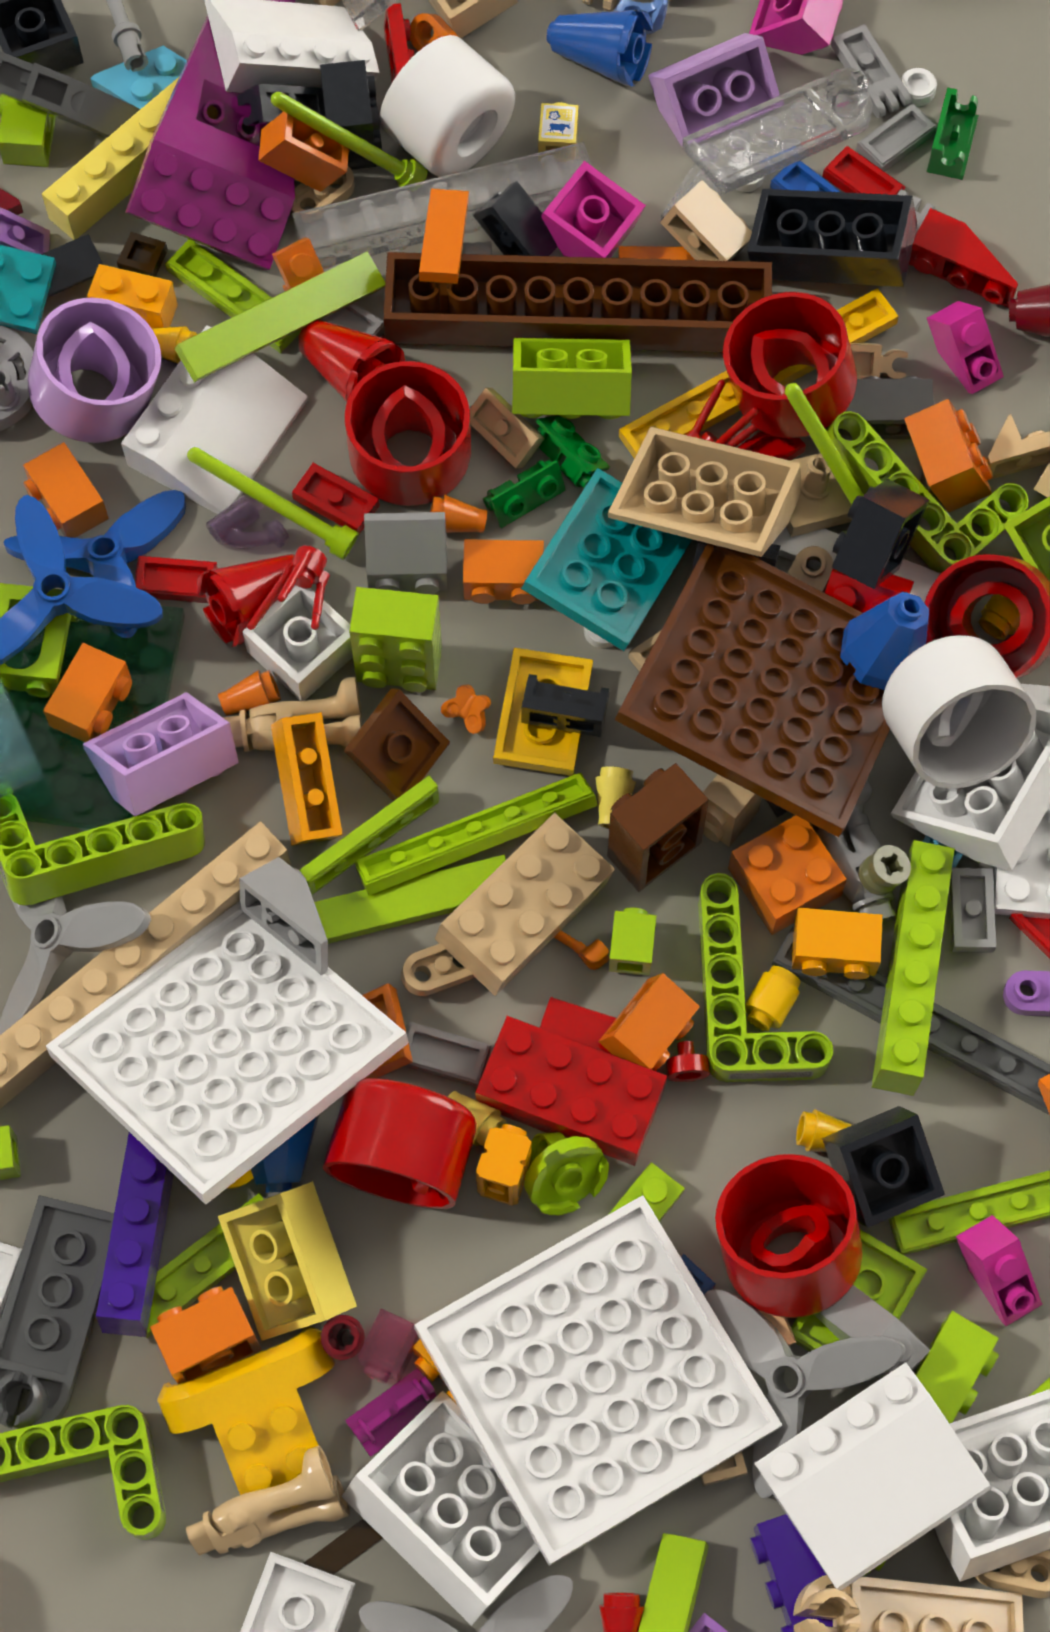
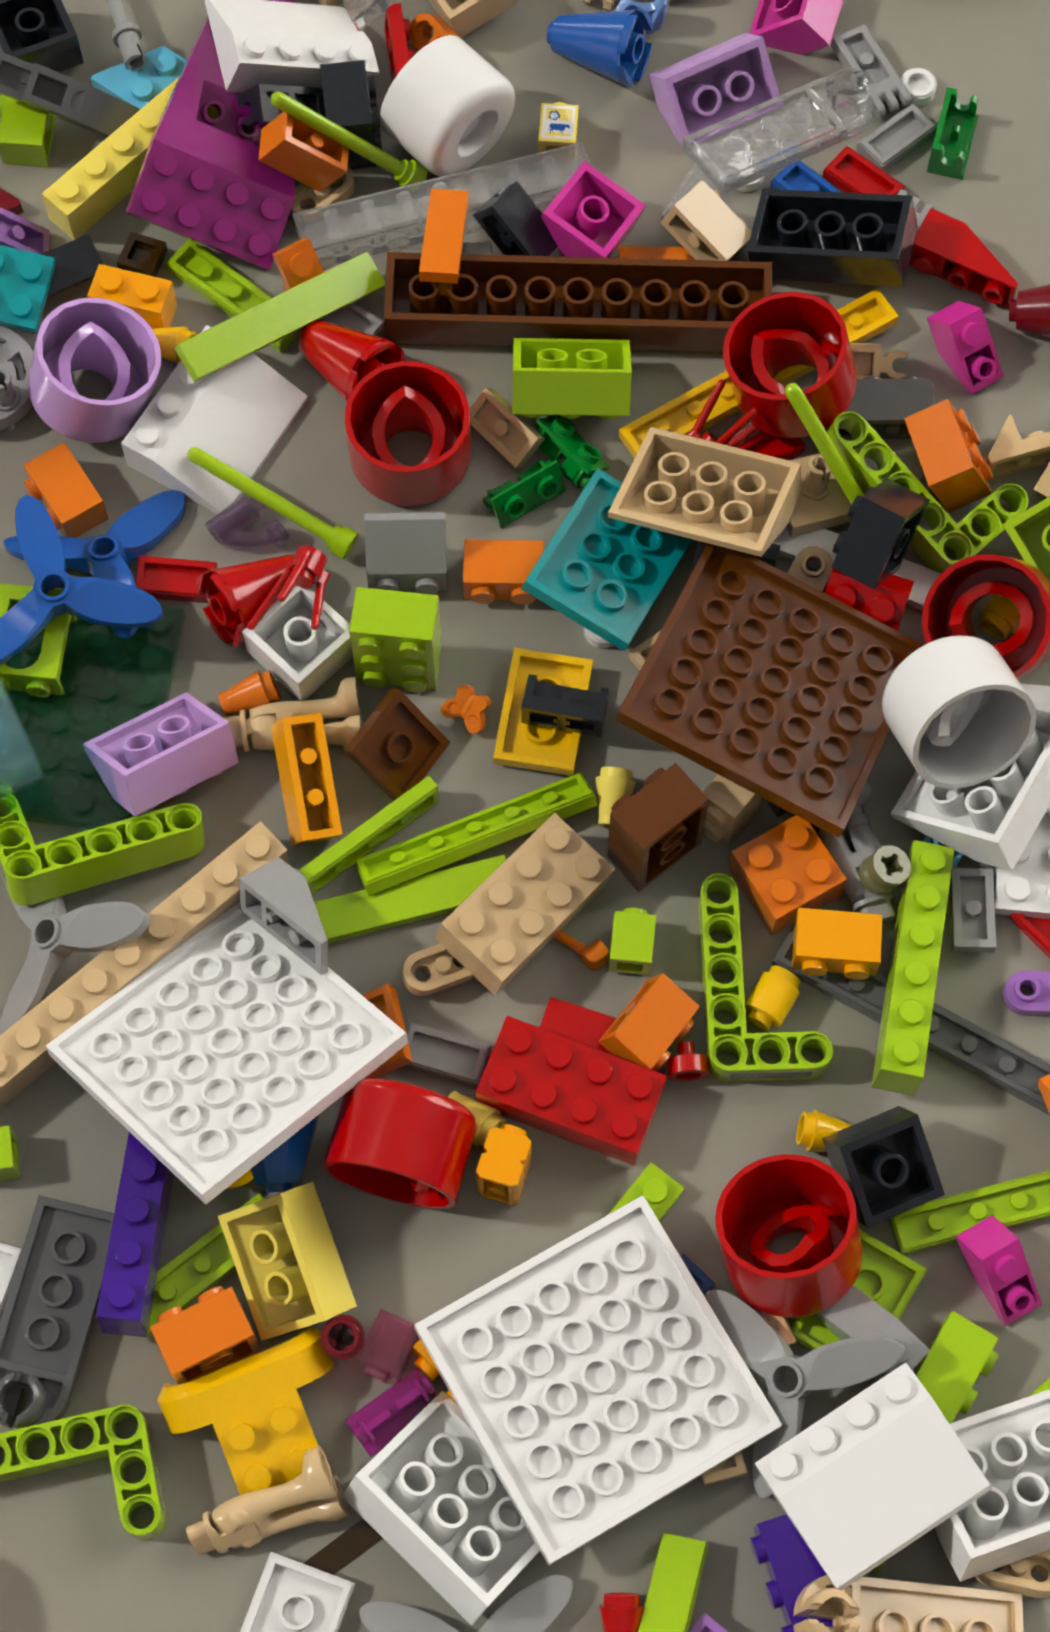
(88, 694): orange brick -> none
(334, 498): red plate -> none
(460, 515): orange cone -> none
(564, 1172): lime tile -> none
(884, 638): blue cone -> none

